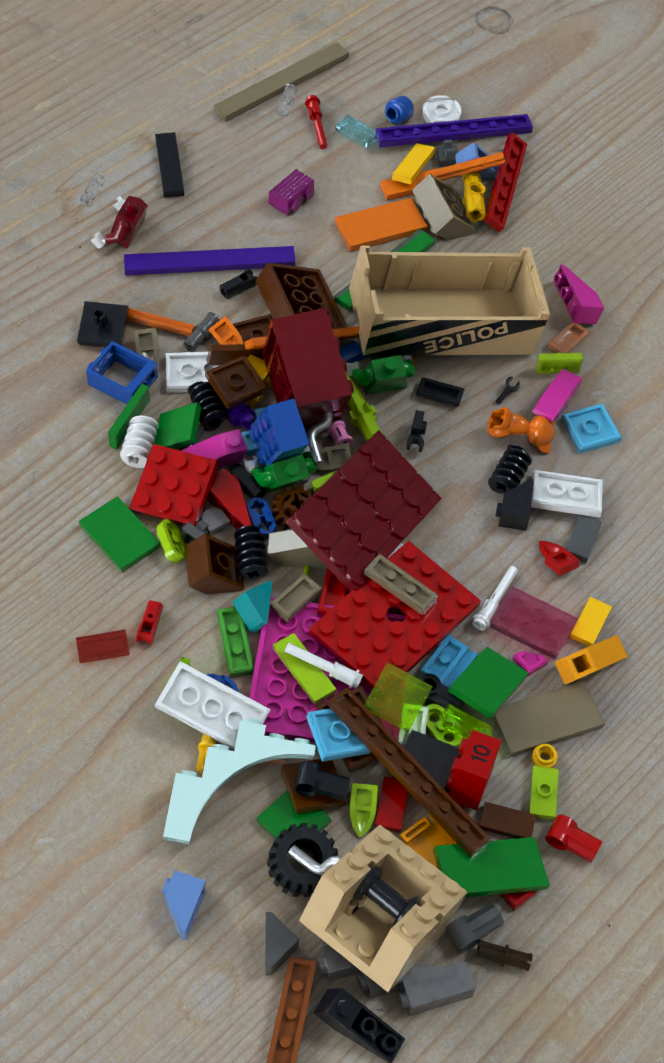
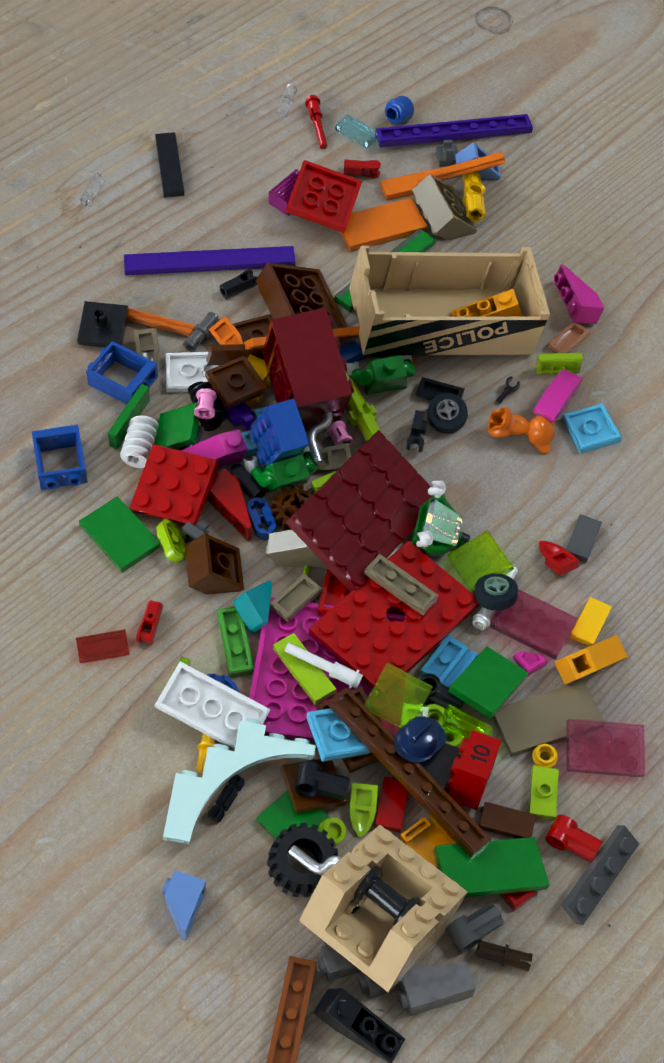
(66, 437): none -> blue window
(126, 224): dark red torso -> none
(205, 403): none -> bright pink bush
(215, 519): light grey tile -> none
(226, 798): none -> black axle
(250, 552): black piece -> none
(276, 83): dark tan tile -> none
(279, 943): dark grey slope -> none
(323, 196): none -> red plate
(335, 828): none -> lime tile
(362, 168): none -> red bar
(413, 163): yellow tile -> none
(419, 739): none -> dark blue piece
(438, 524): none -> green torso
(441, 109): white tile -> none
(450, 405): none -> black wheel
(479, 558): none -> clear neon green tile
(496, 591): none -> black wheel
(499, 305): none -> light orange slope
(505, 183): red plate -> none
(510, 469): black piece -> none
(516, 507): black slope -> none
(567, 493): white tile -> none
(600, 874): none -> dark grey plate
(605, 748): none -> clear pink plate

